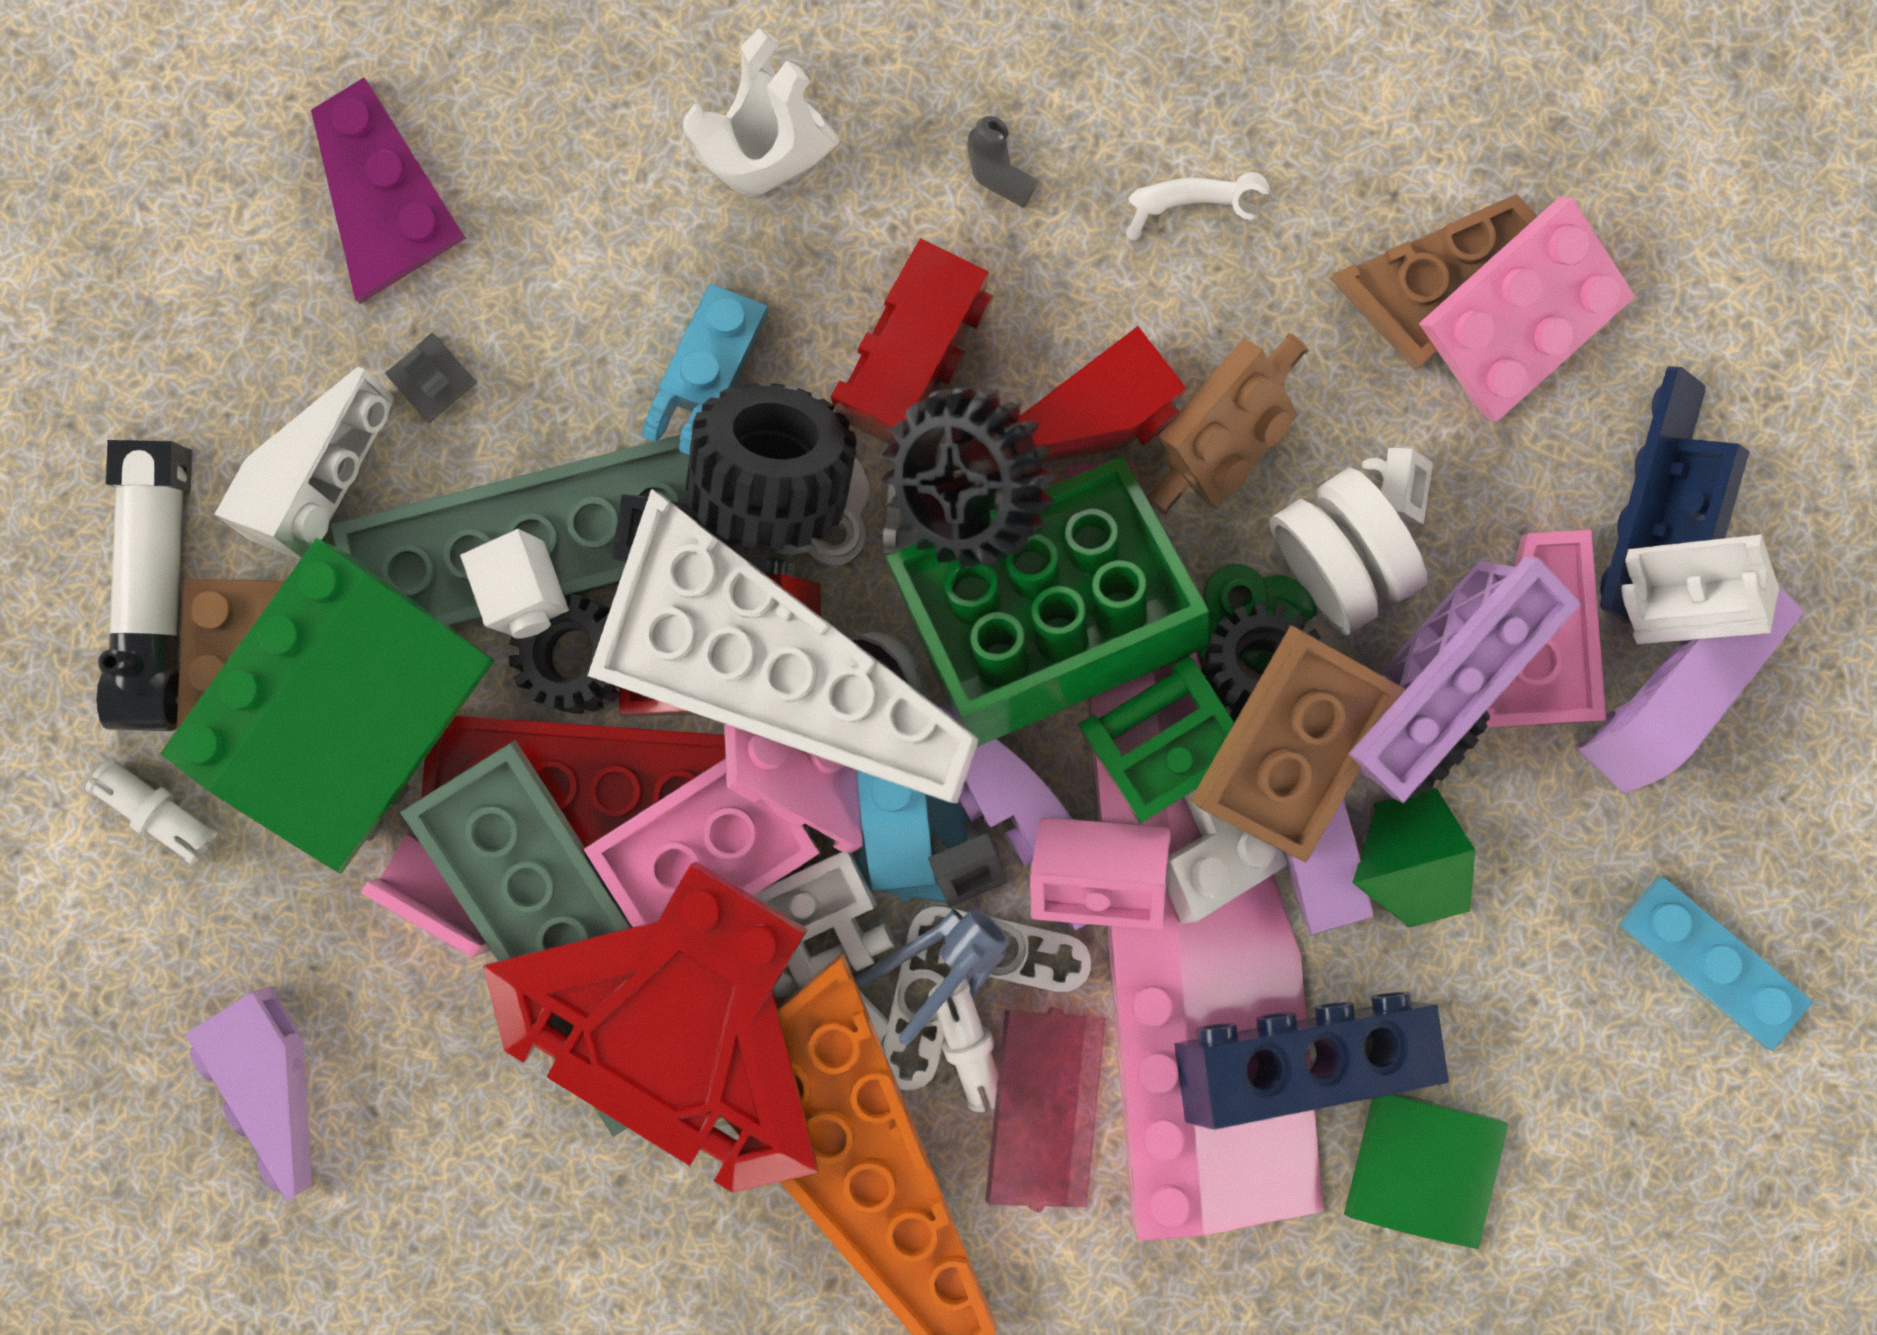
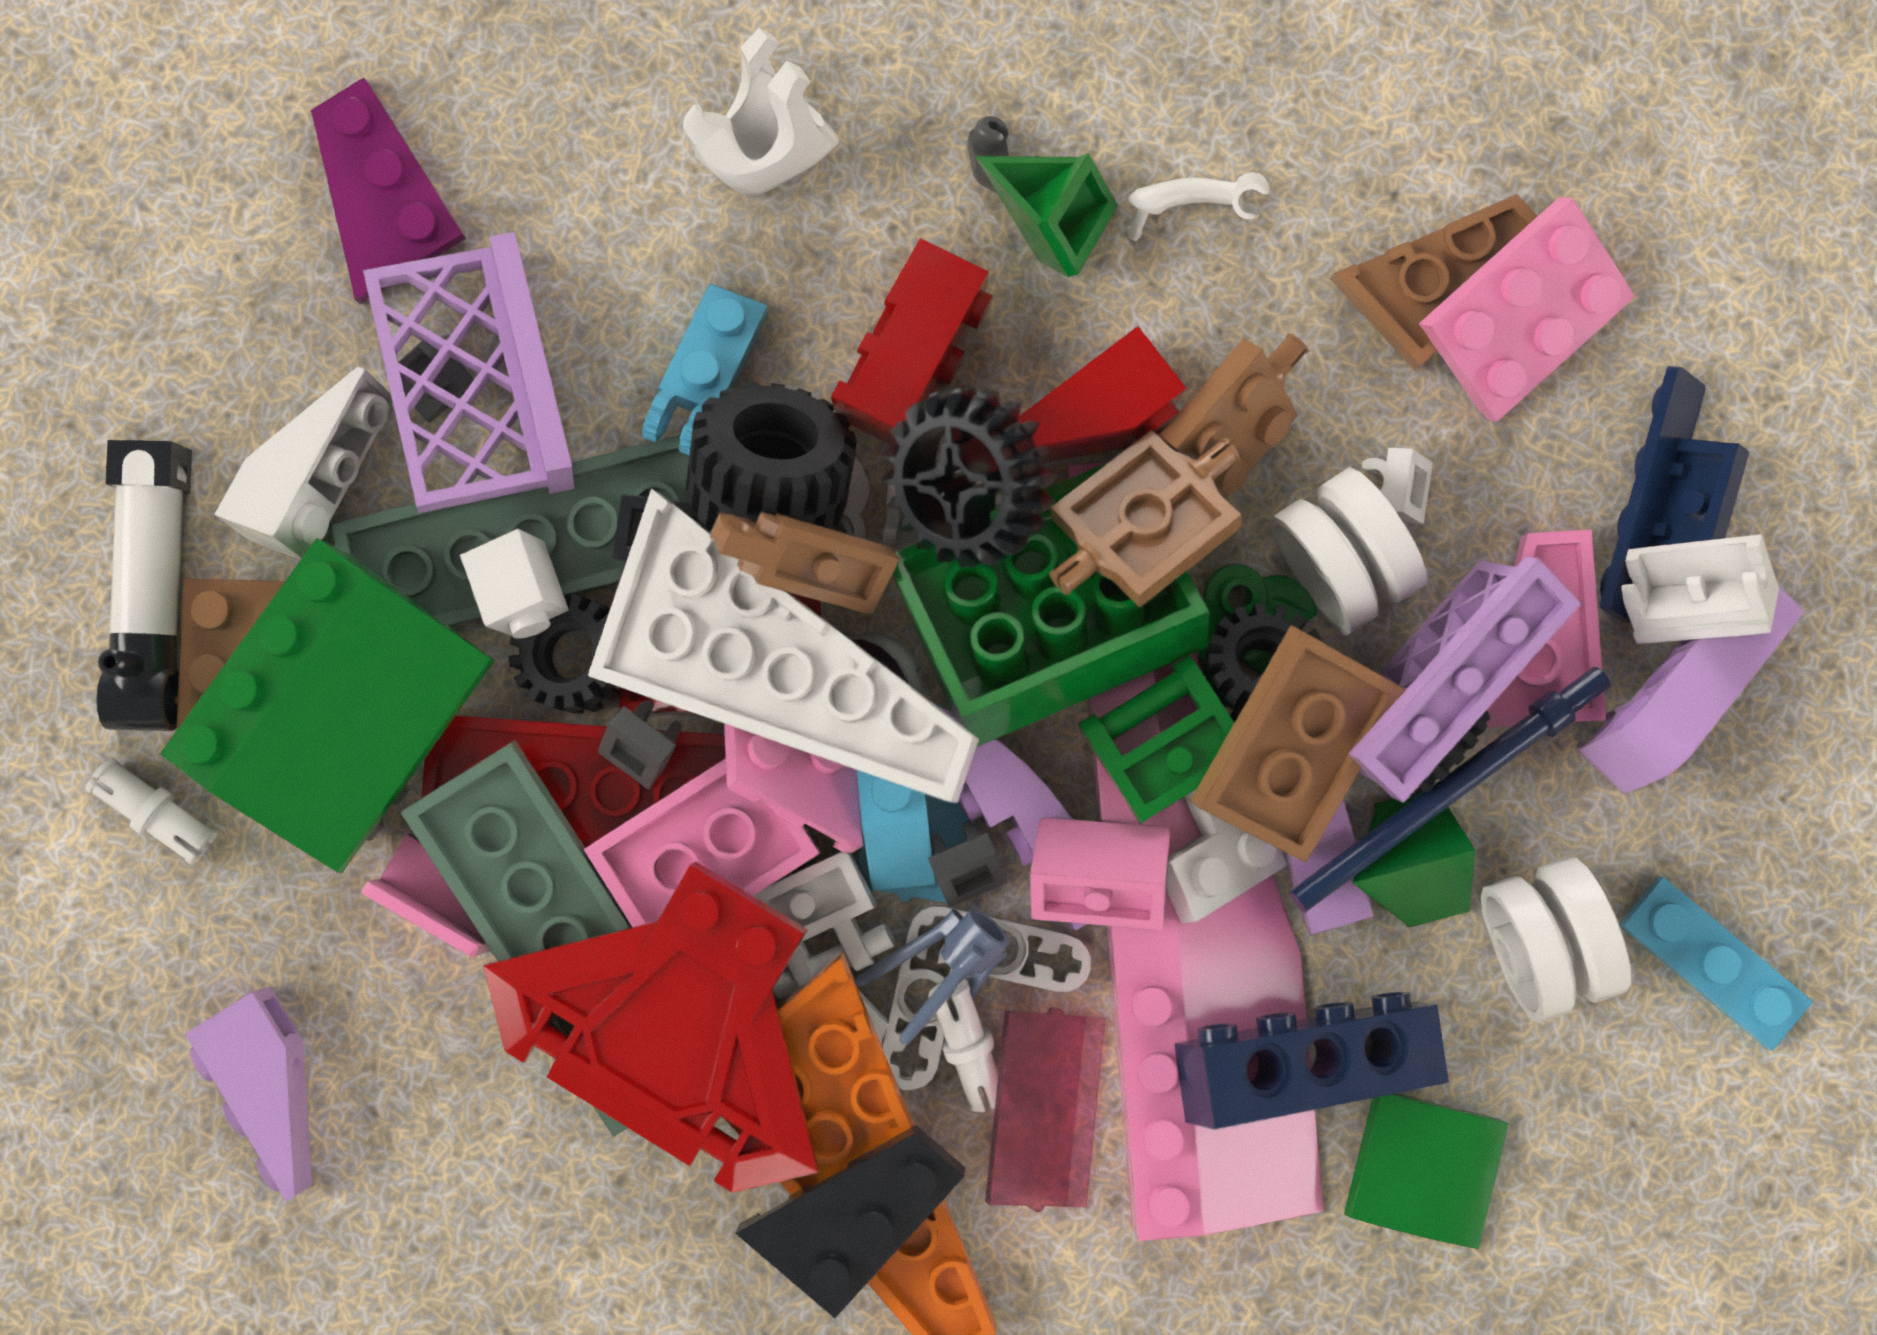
(525, 365): none -> lavender fence
(637, 745): none -> dark grey tile
(807, 559): none -> medium nougat hinge
(853, 1222): none -> black wing
(1055, 205): none -> green slope
(1146, 517): none -> medium nougat plate
(1546, 717): none -> dark blue bar
(1556, 939): none -> white wheel

